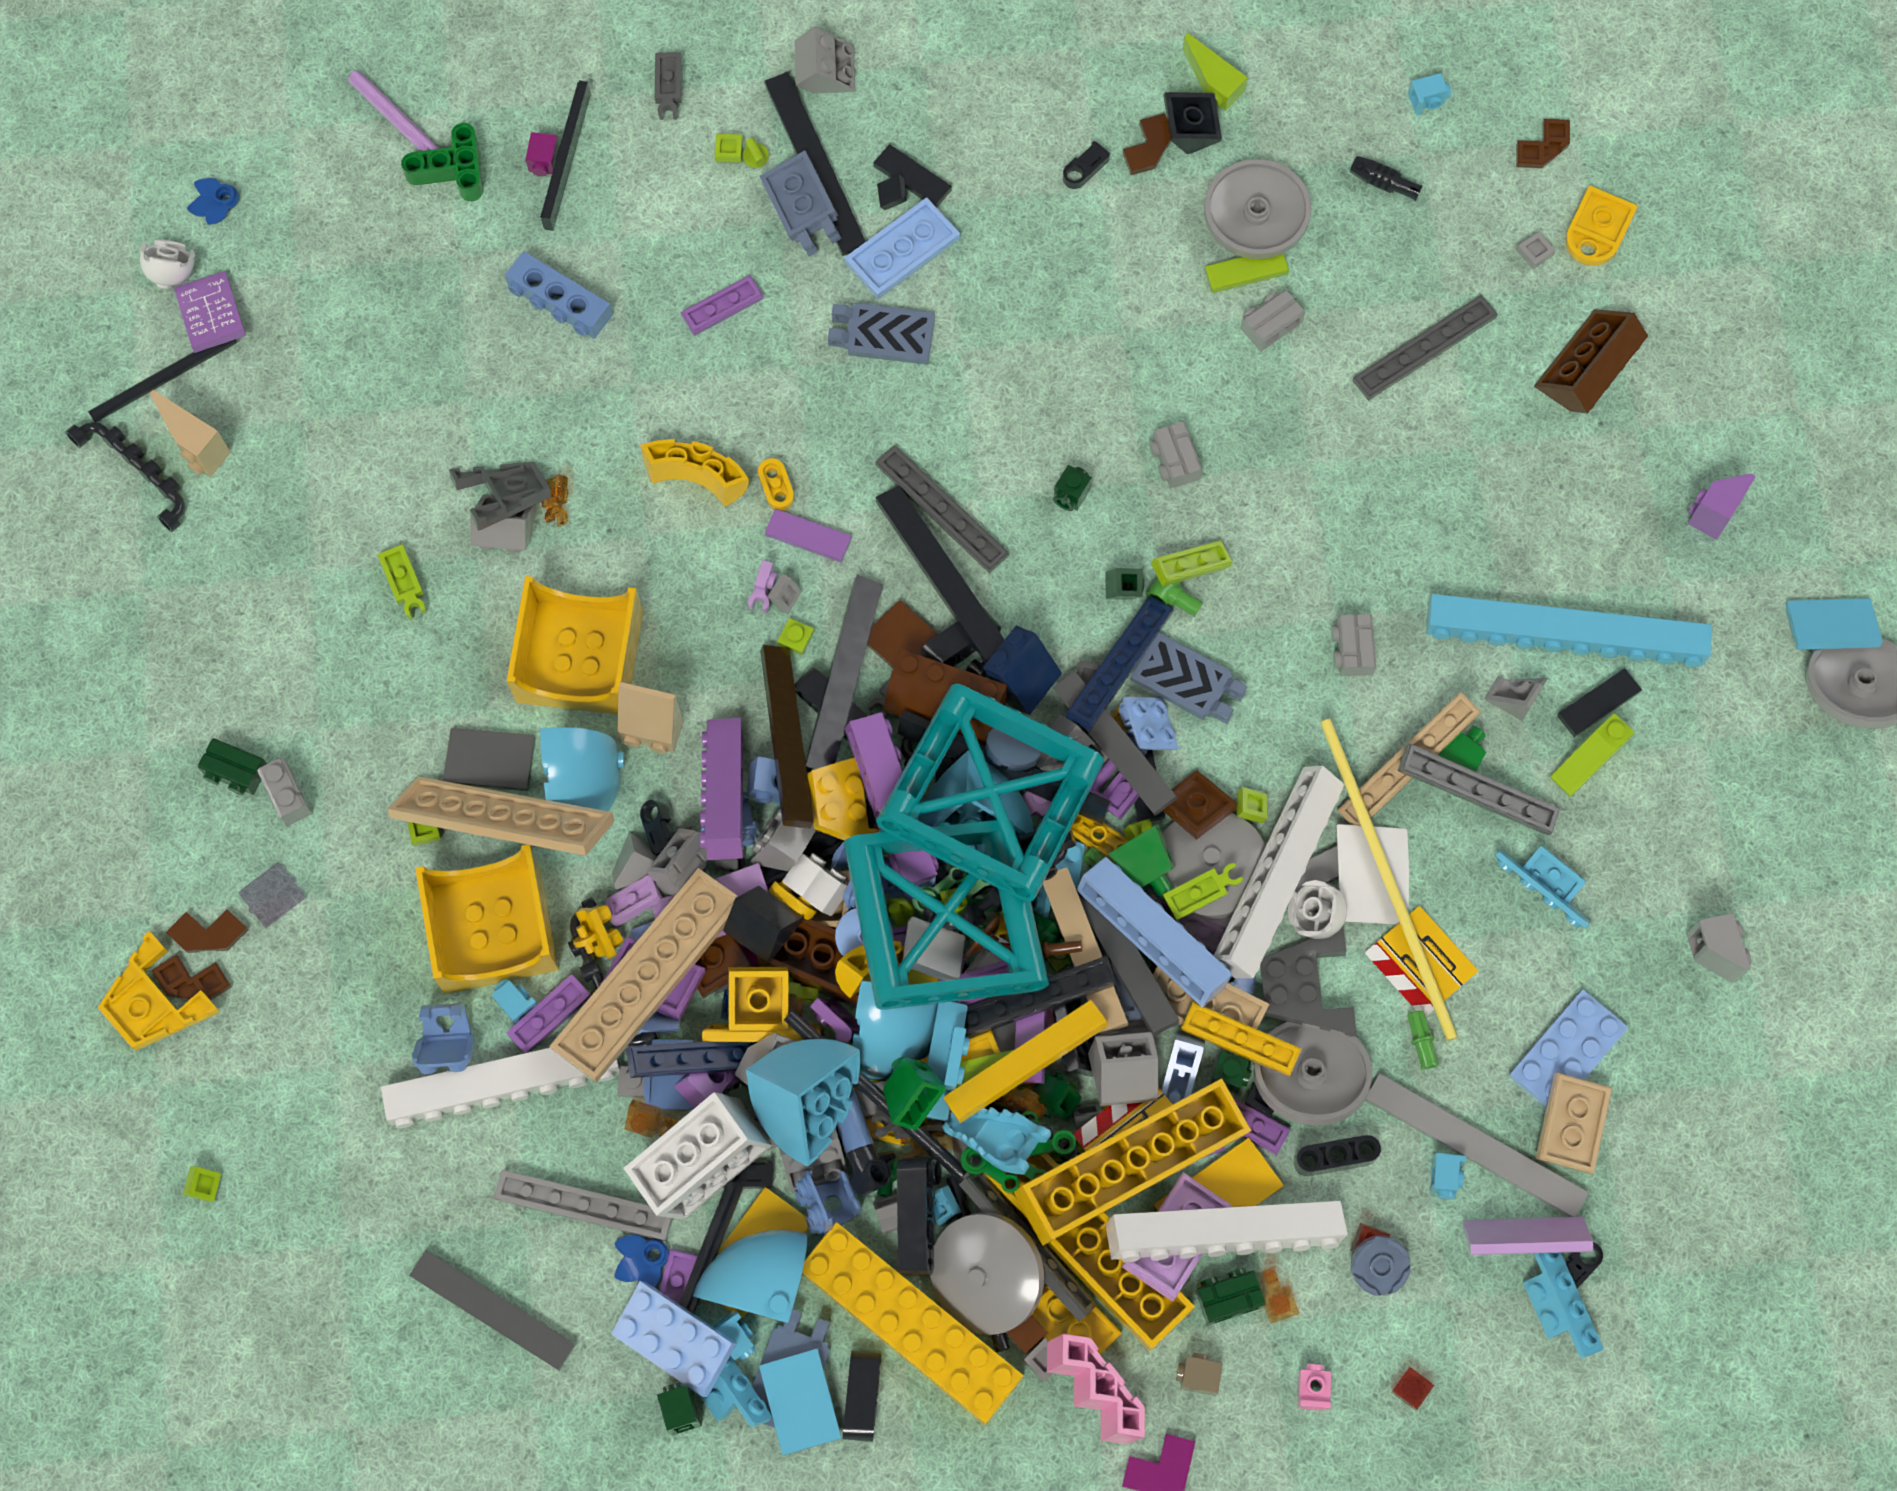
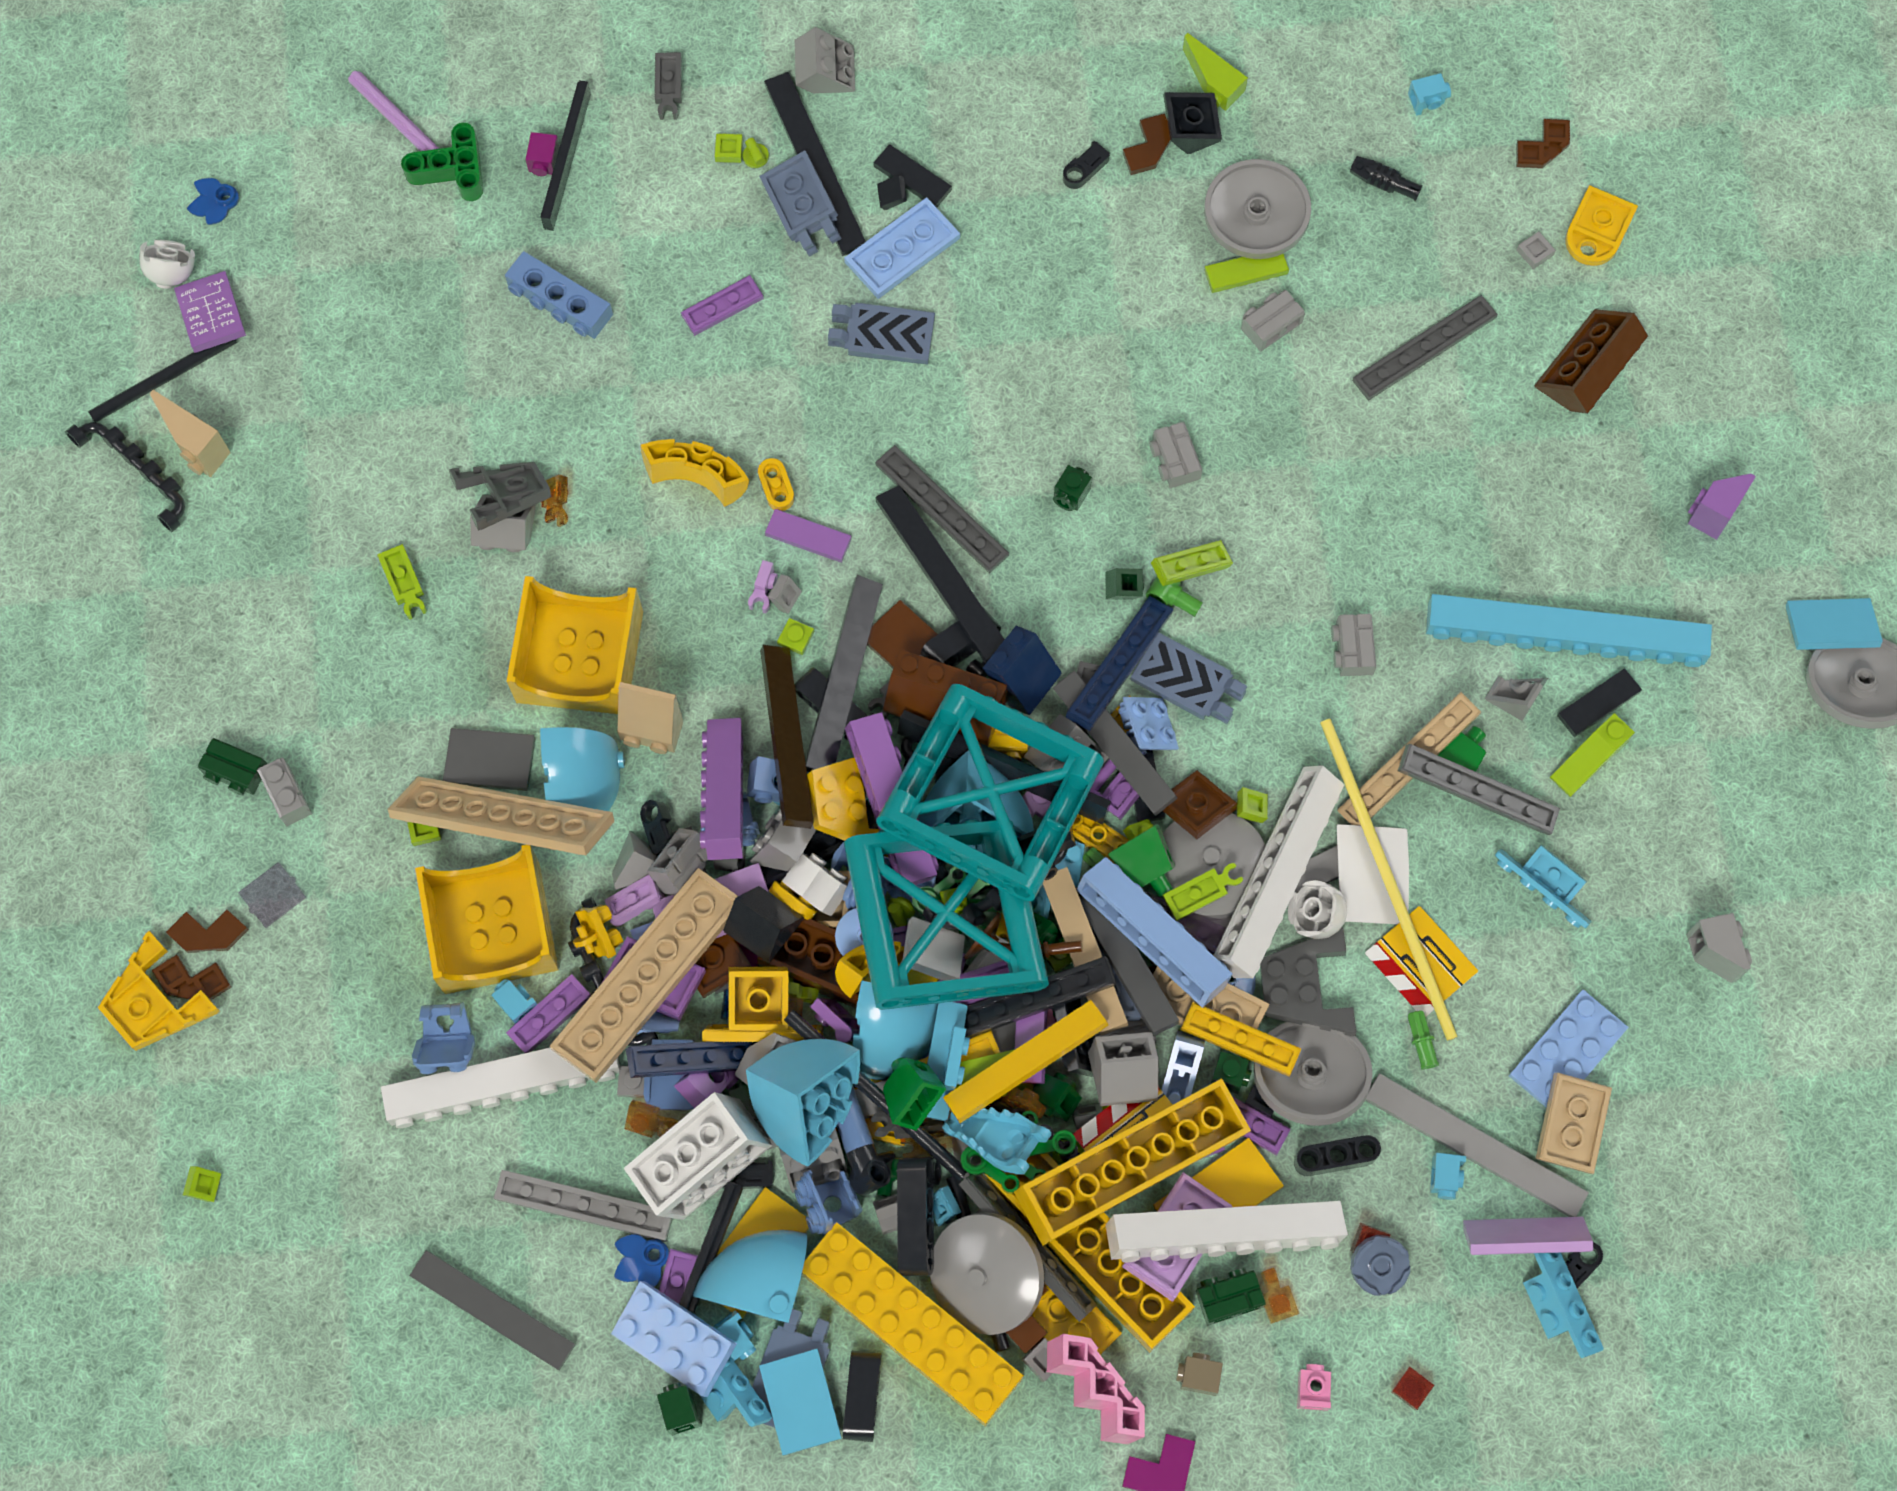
(1010, 751): sand blue tile -> none

